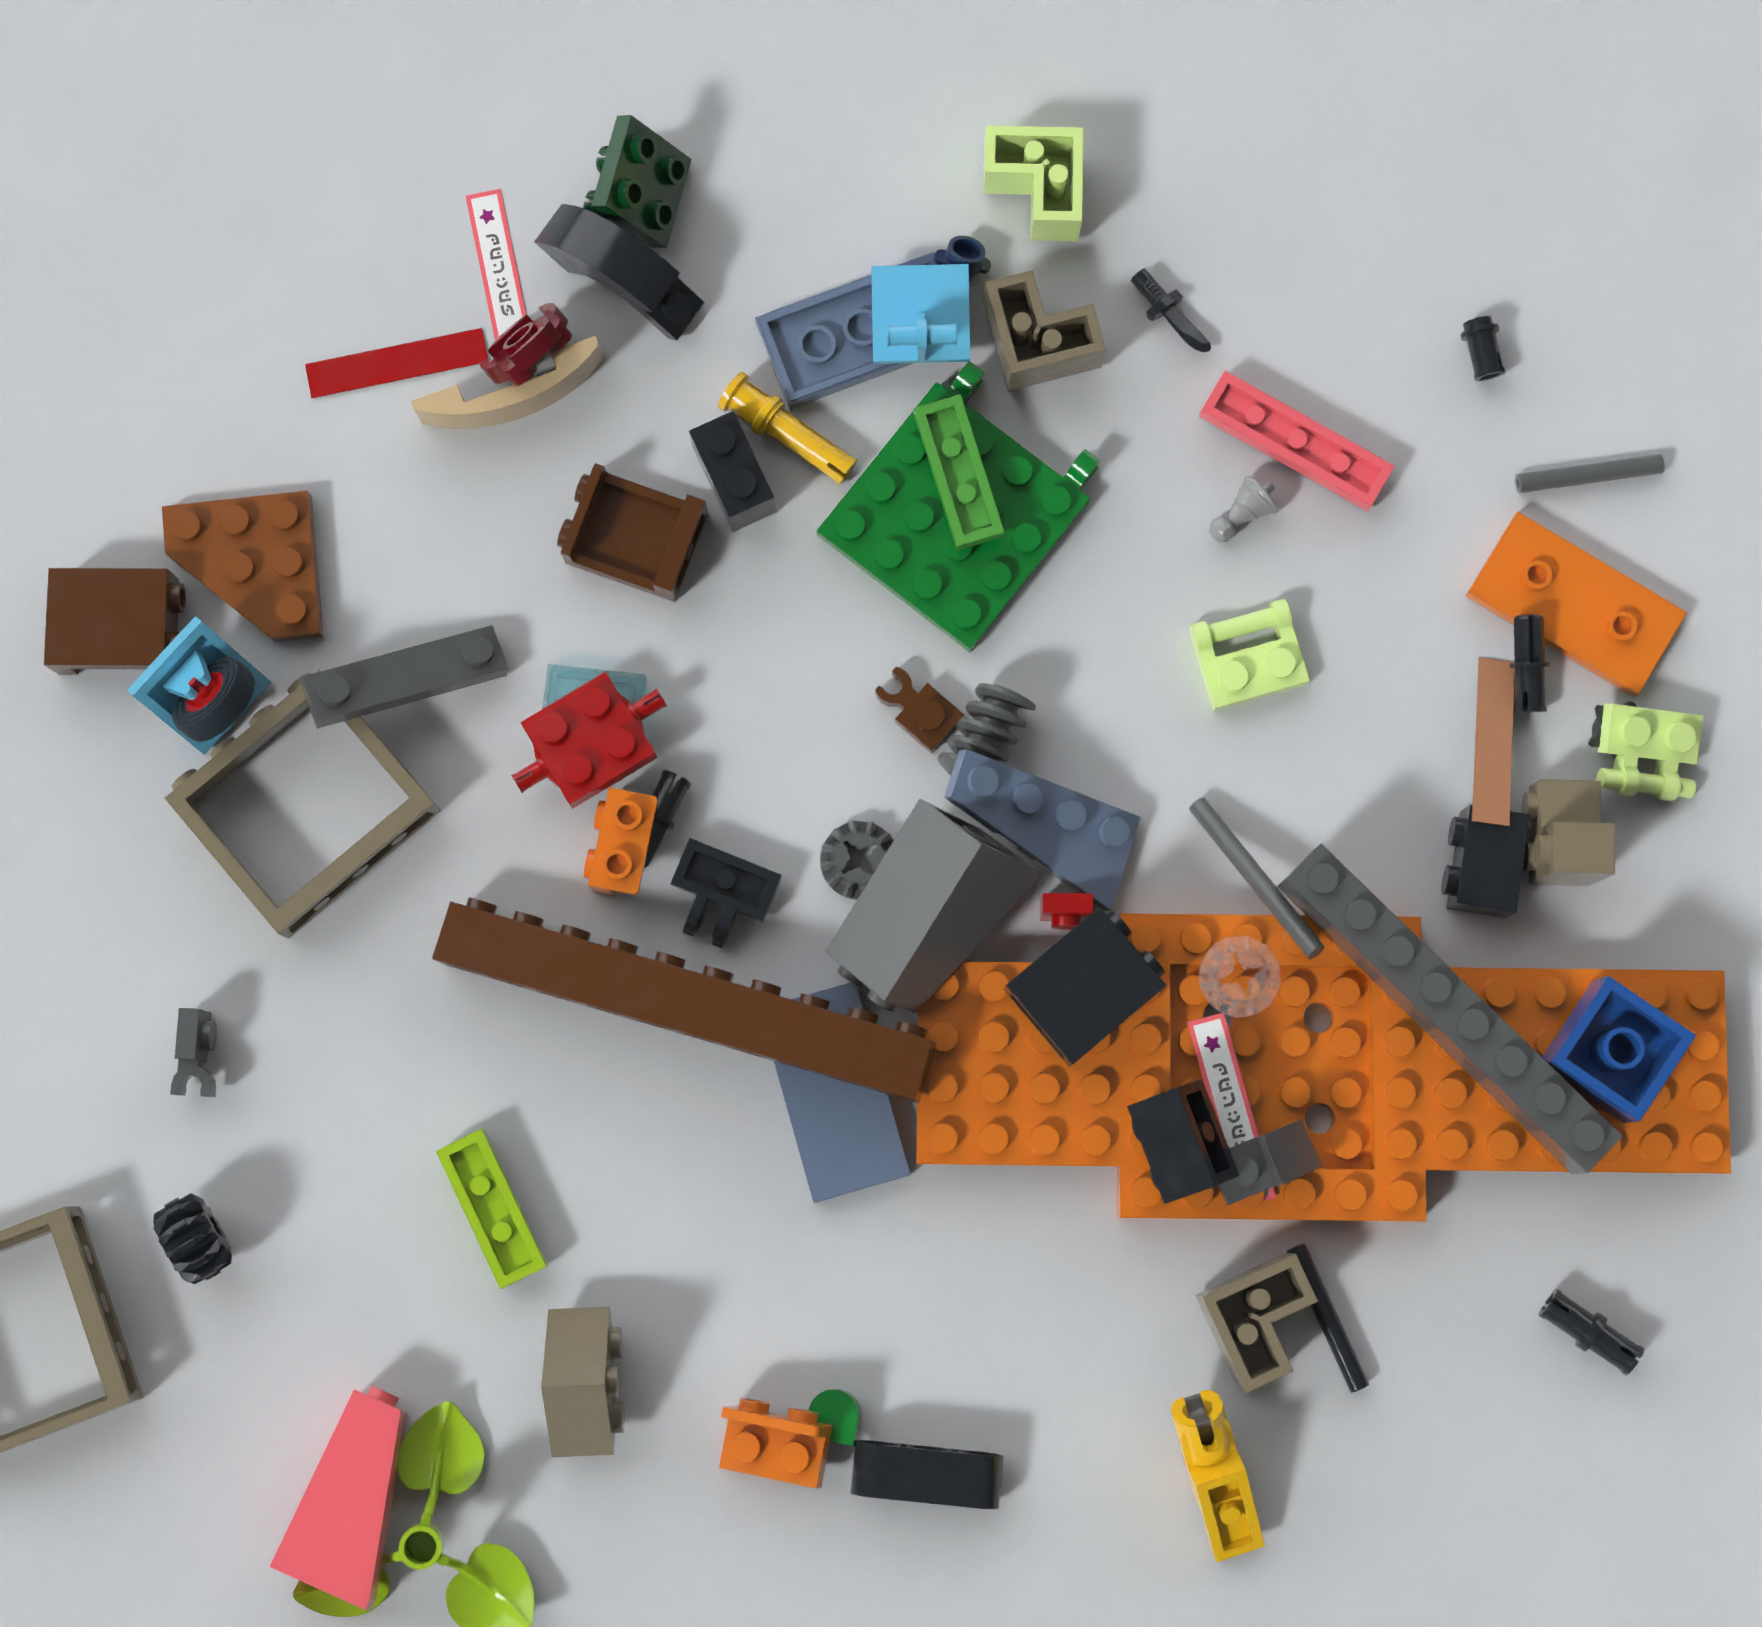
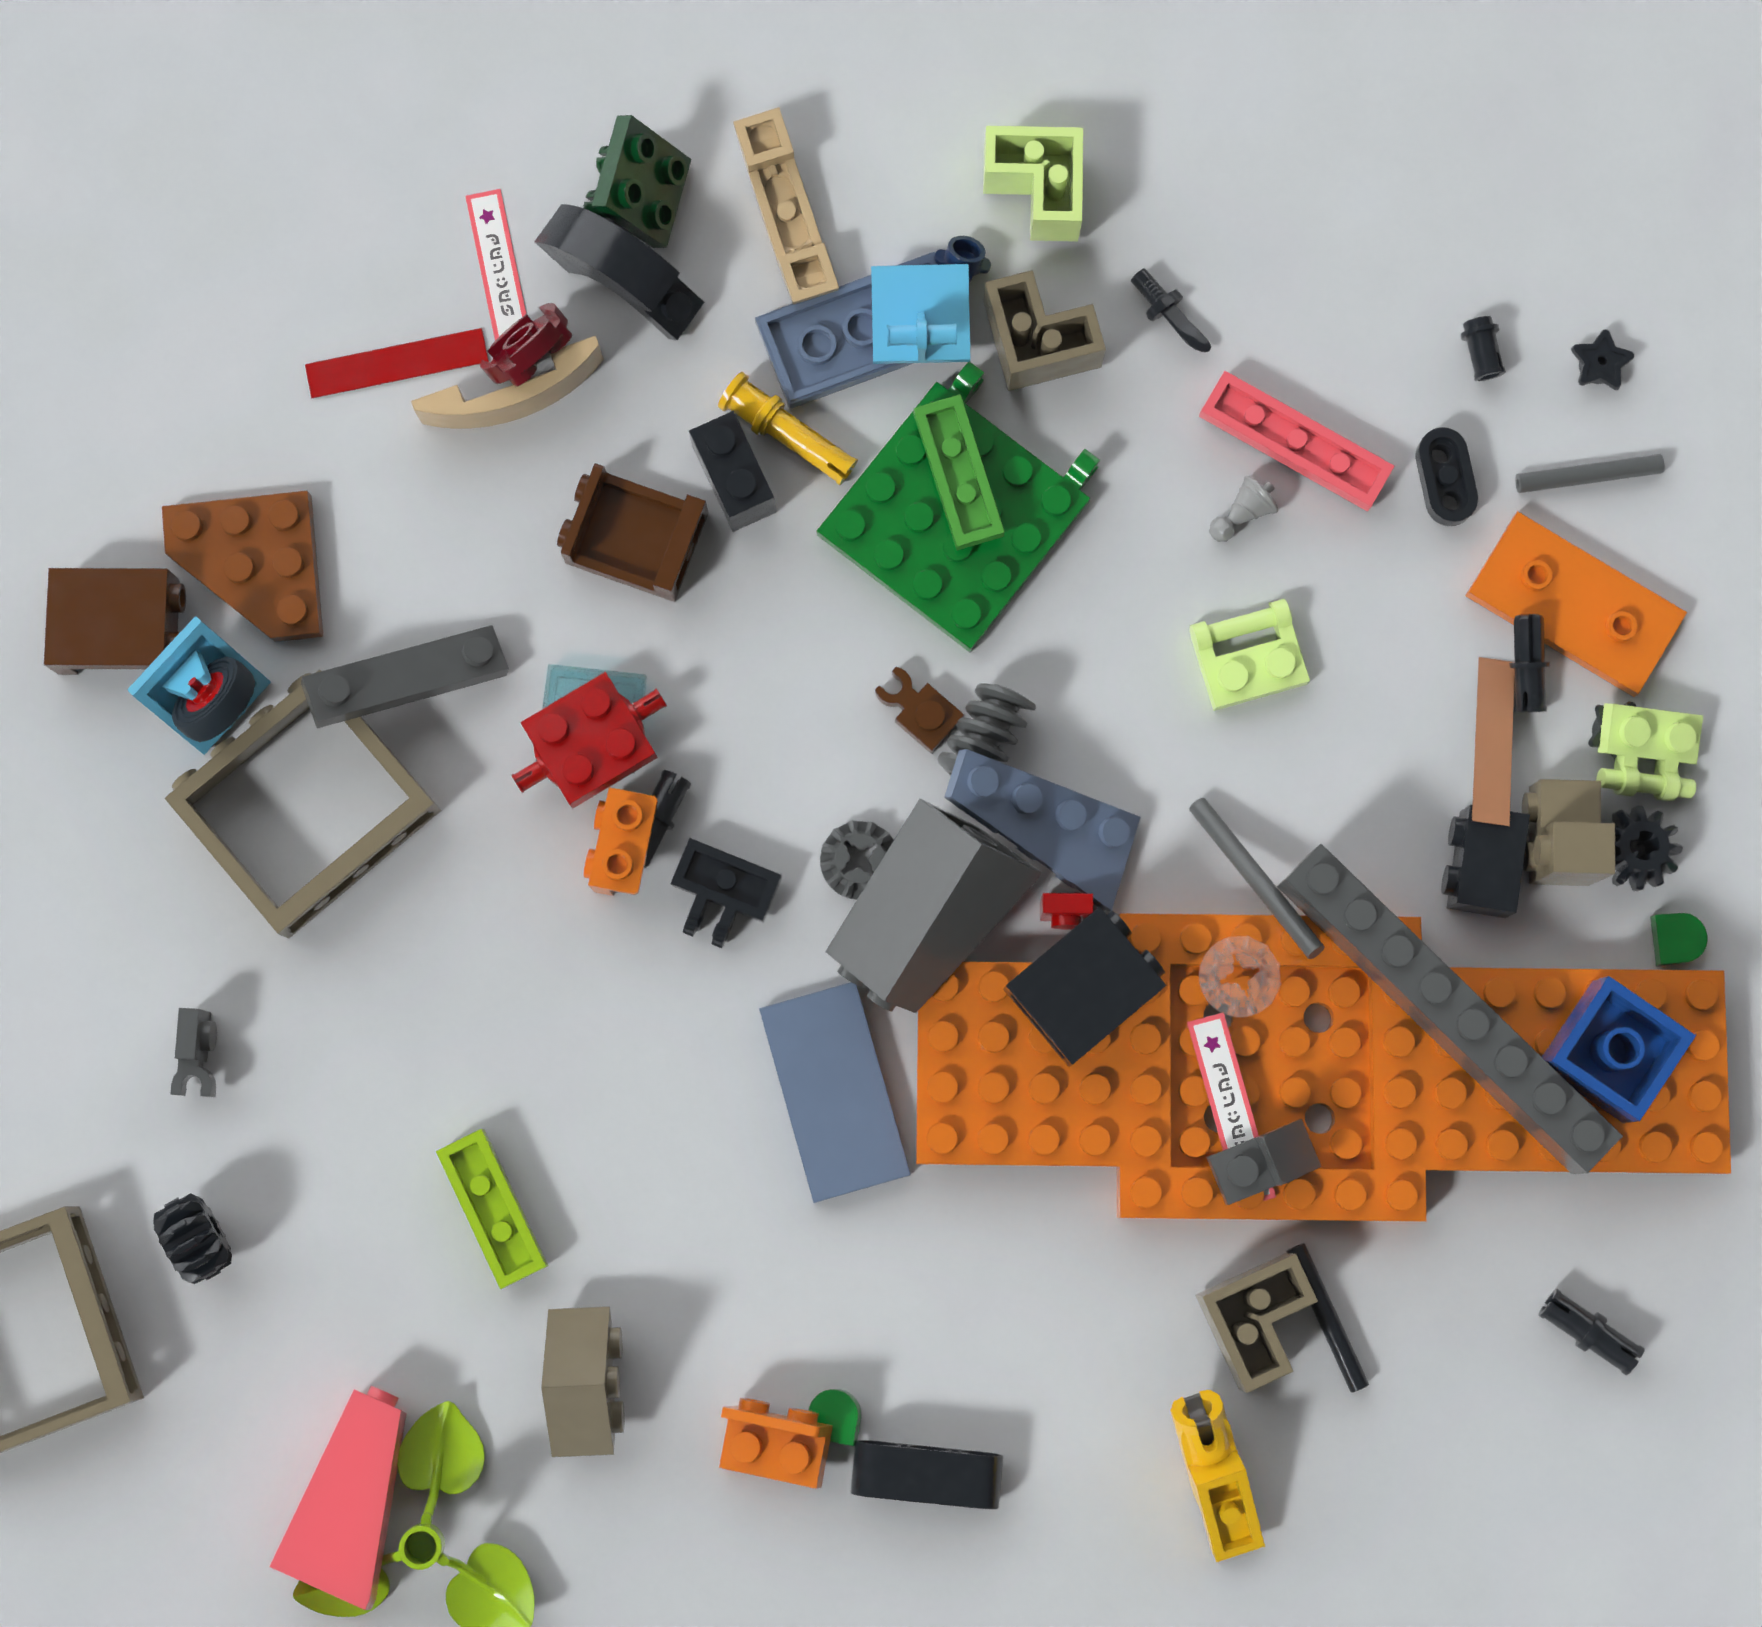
(686, 1001): reddish brown brick -> none
(785, 206): none -> tan slope
(1182, 1141): black brick -> none
(1446, 479): none -> black plate
(1596, 373): none -> black plate
(1657, 846): none -> black gear
(1677, 938): none -> green tile

